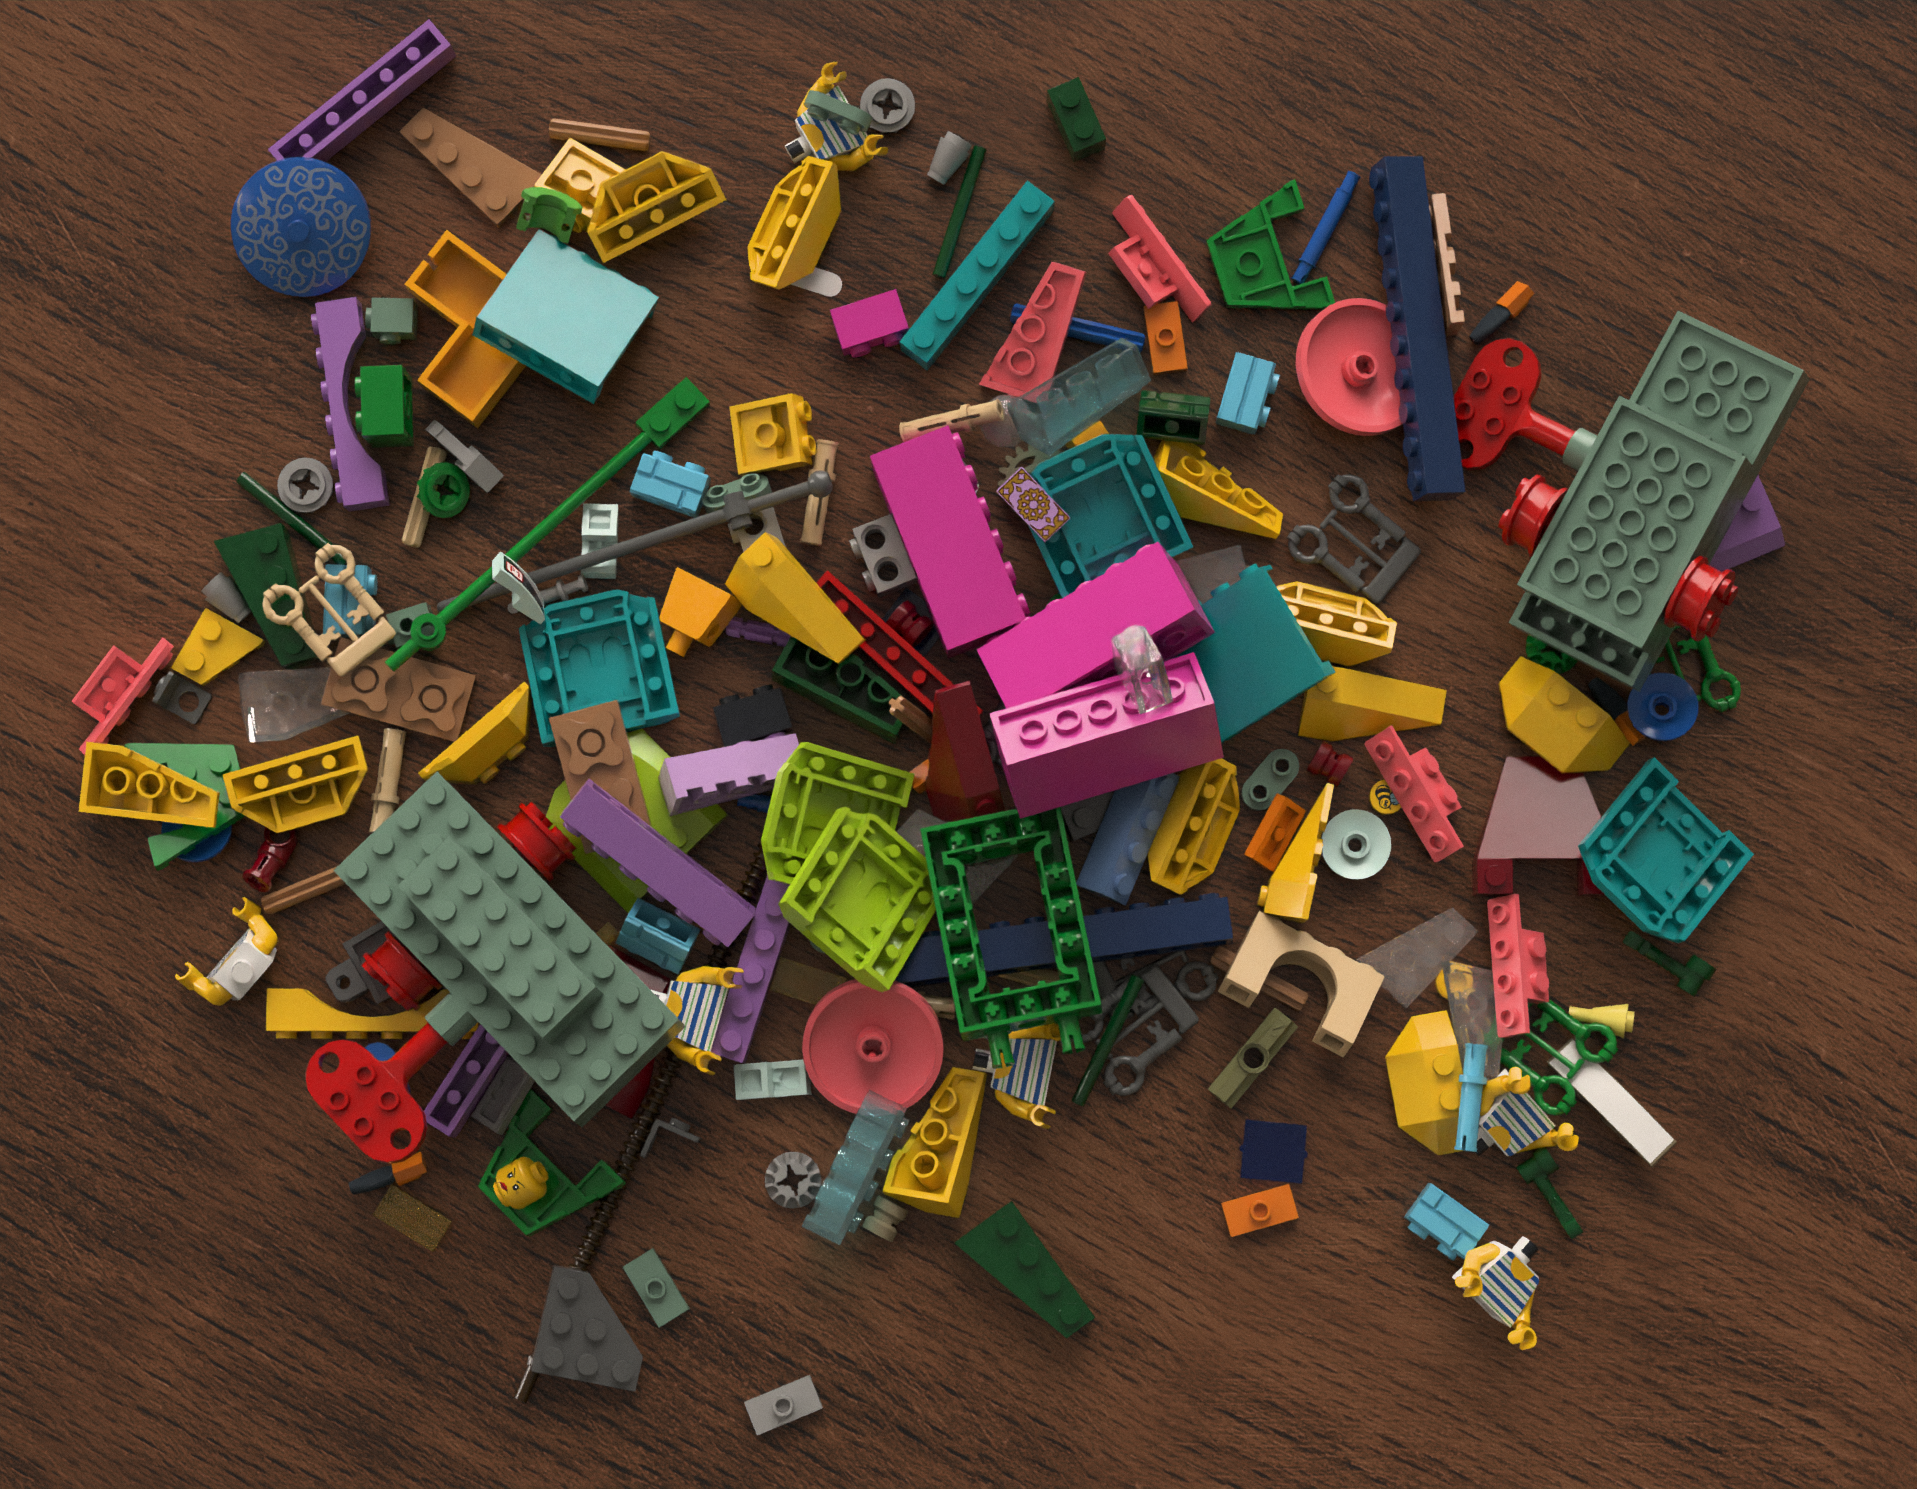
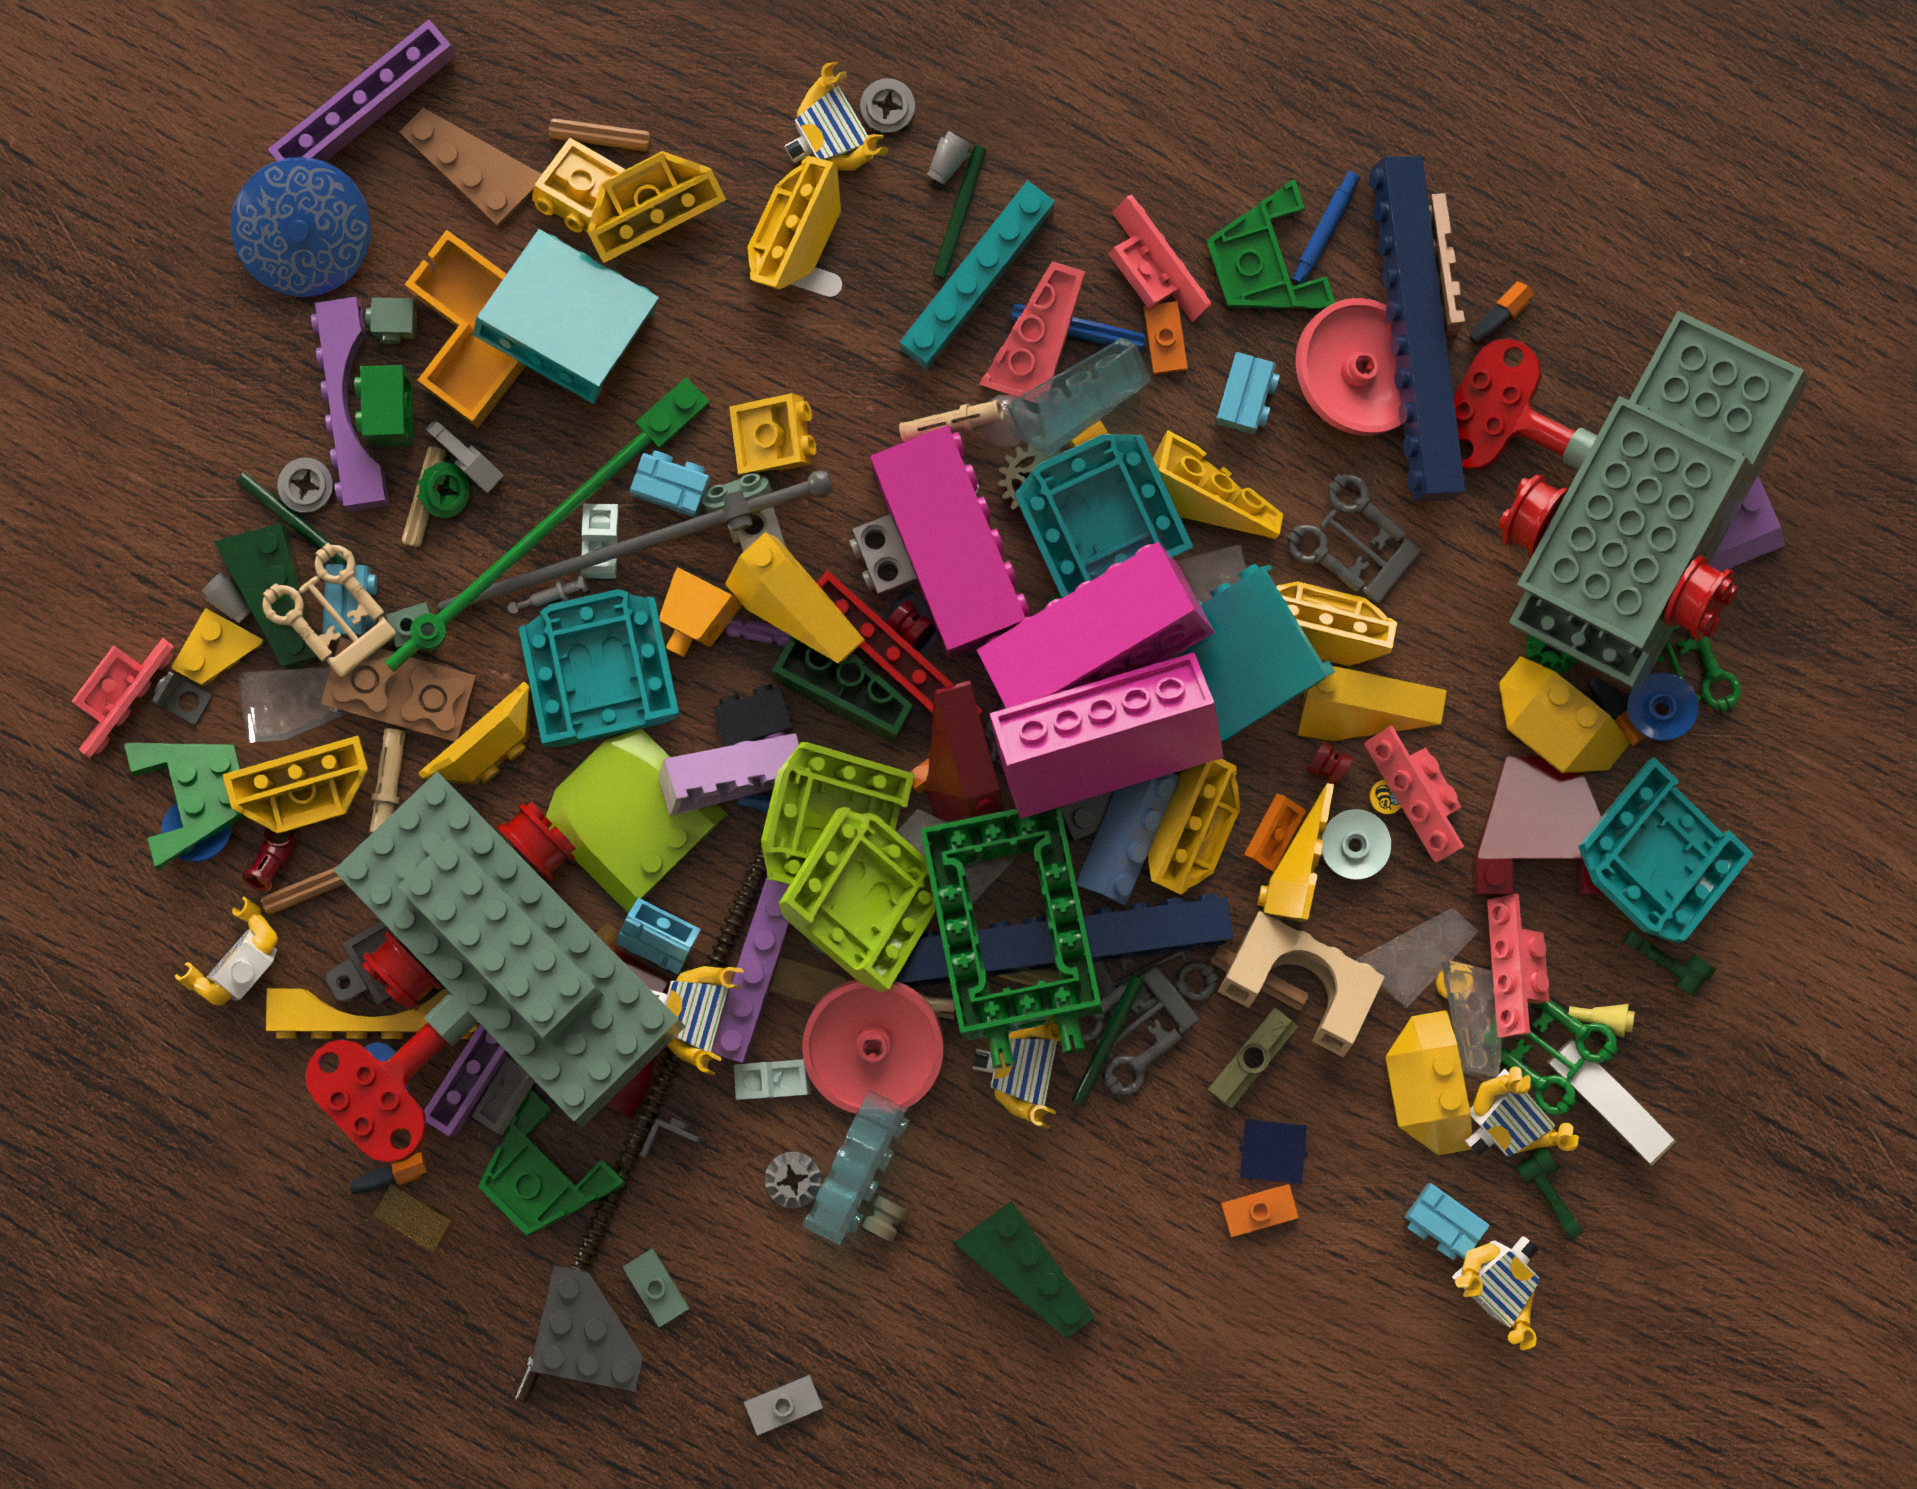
(136, 787): yellow wedge -> none
(521, 1183): yellow head -> none
(525, 593): light aqua slope -> none
(548, 211): bright green piece -> none
(597, 748): medium nougat piece -> none
(657, 863): medium lavender brick -> none
(817, 507): tan pin -> none
(826, 107): sand green plate -> none
(870, 323): dark pink brick -> none
(912, 717): medium nougat axle -> none
(938, 1156): yellow wedge -> none
(1033, 504): tile -> none
(1076, 119): dark green brick -> none
(1132, 656): clear torso -> none
(1173, 417): dark green brick -> none
(1270, 779): sand green plate -> none
(1471, 1097): medium azure pin -> none

